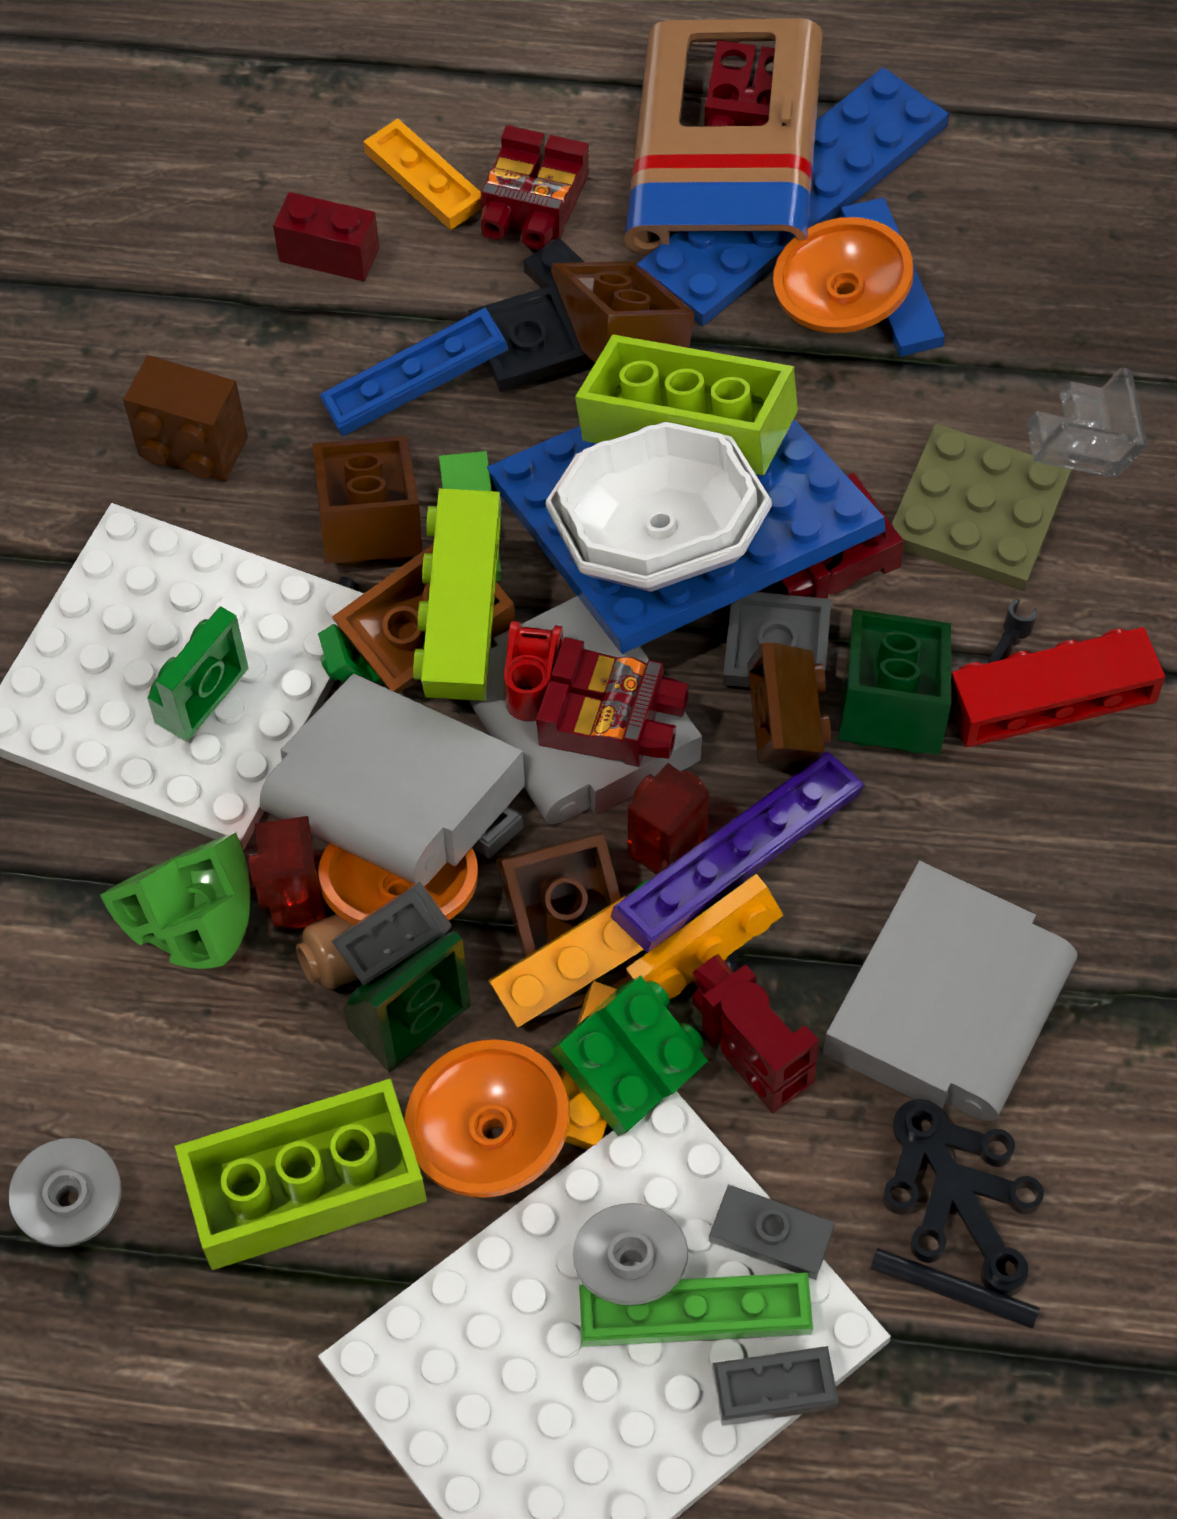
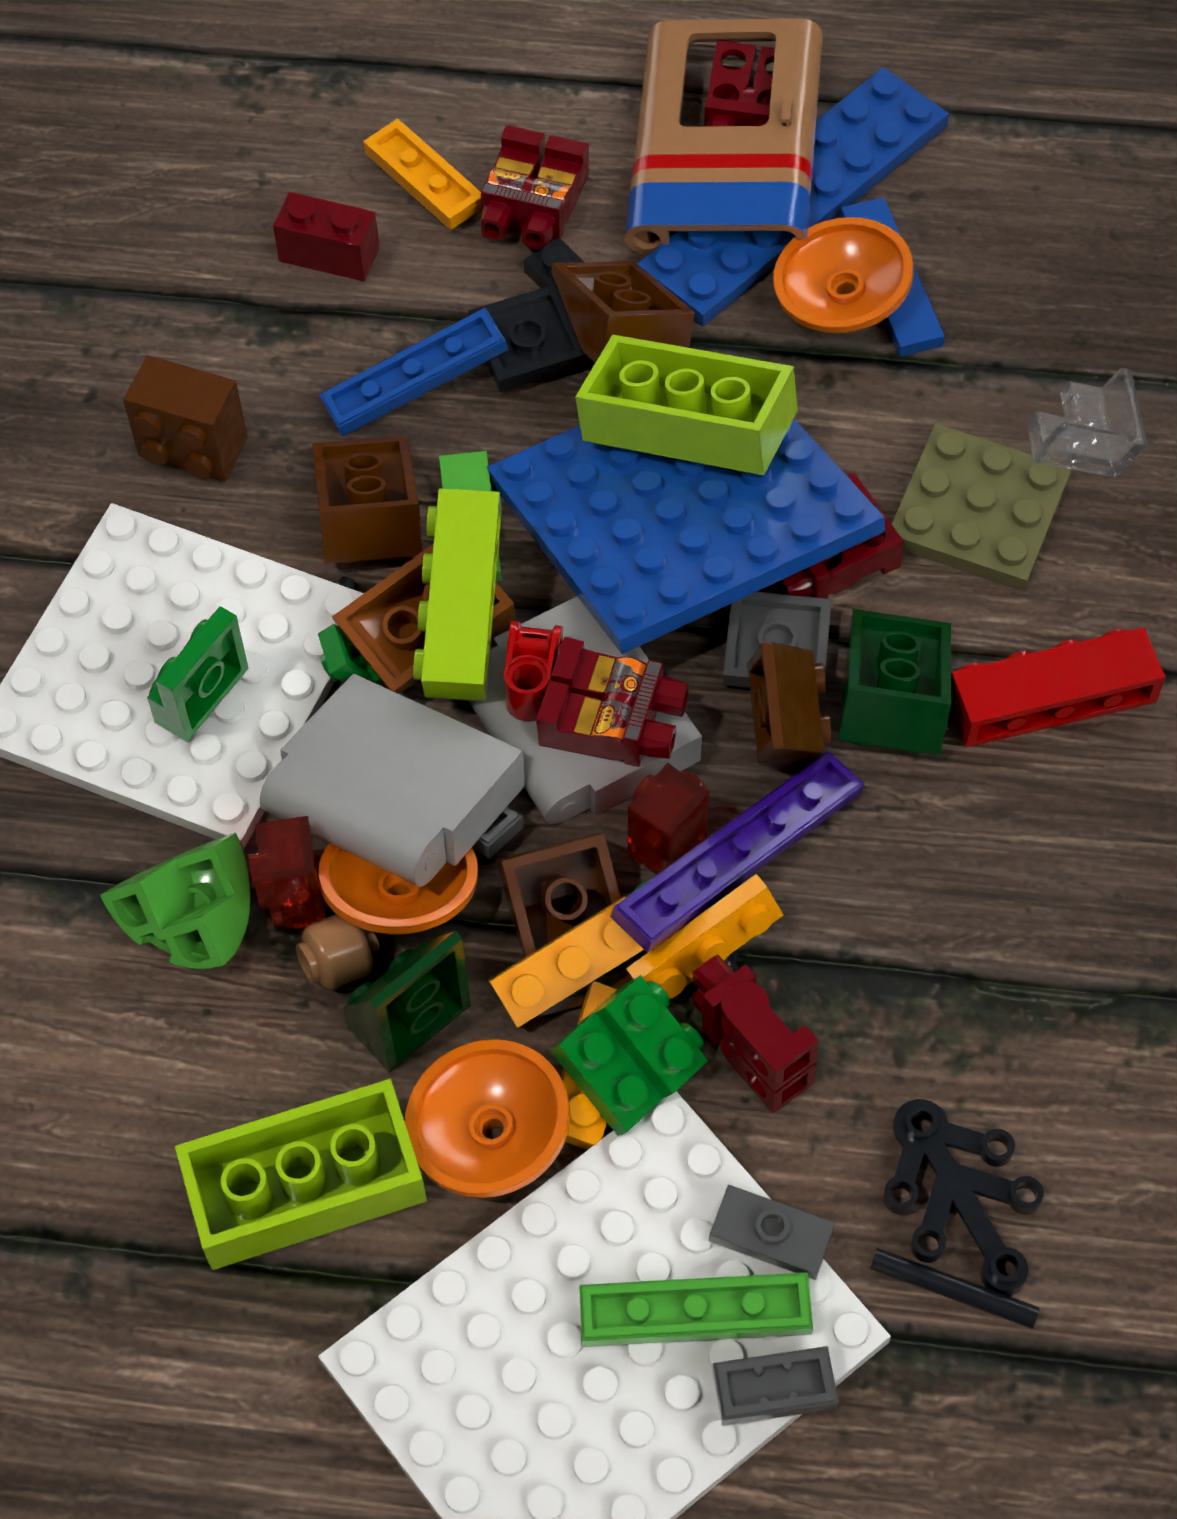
(52, 1172): light grey dish -> none
(391, 933): dark grey plate -> none
(624, 1235): light grey dish -> none
(658, 506): white rock -> none
(951, 995): light grey piece -> none
(1015, 628): black hand -> none

